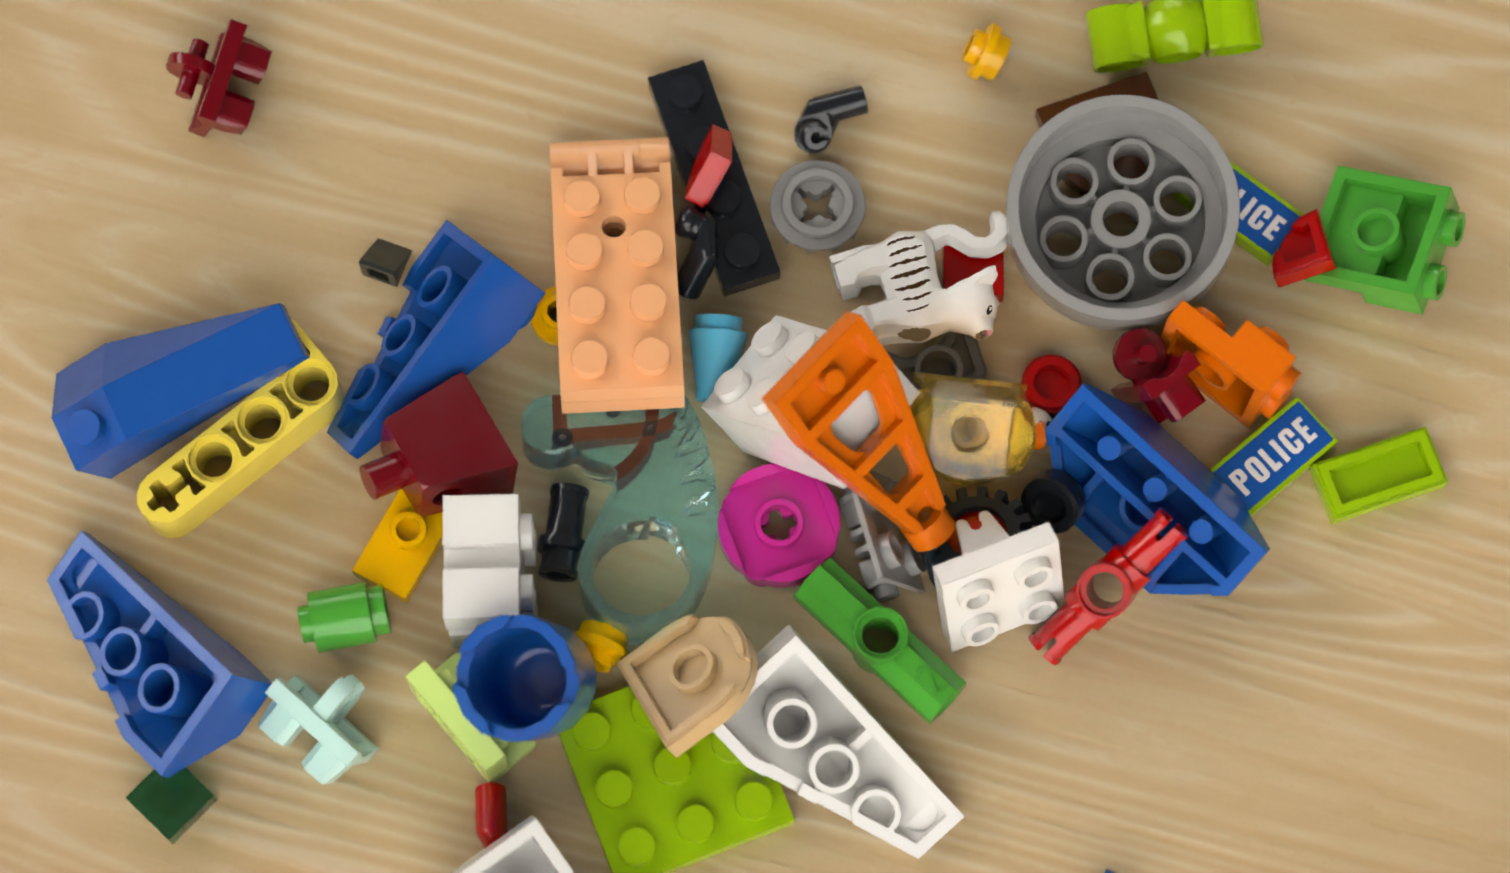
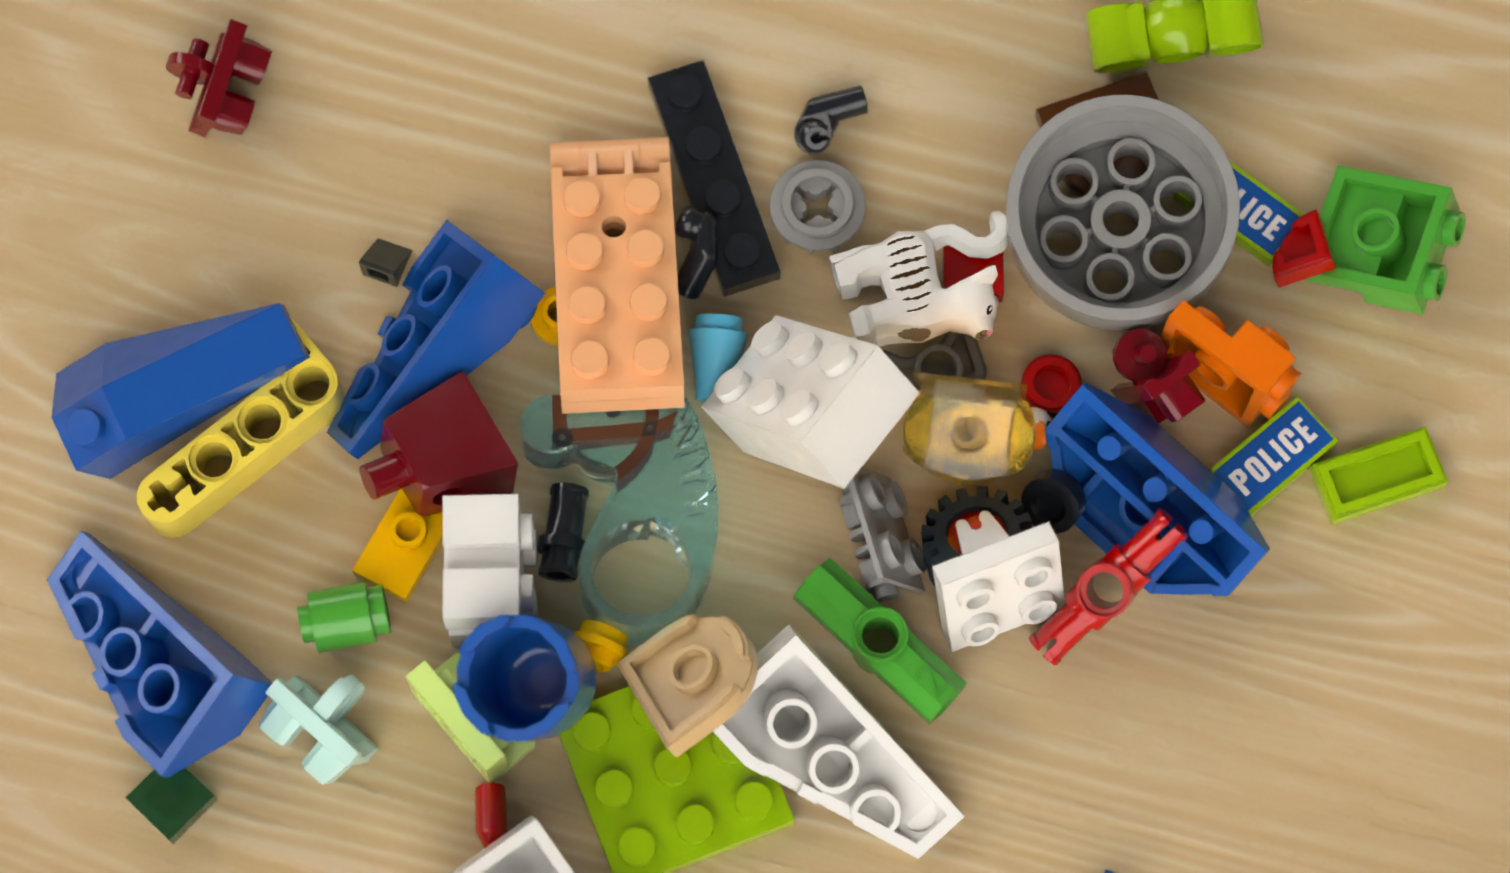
(709, 166): red tile -> none
(764, 558): dark pink plate -> none
(822, 388): orange plate -> none
(986, 52): yellow plate -> none

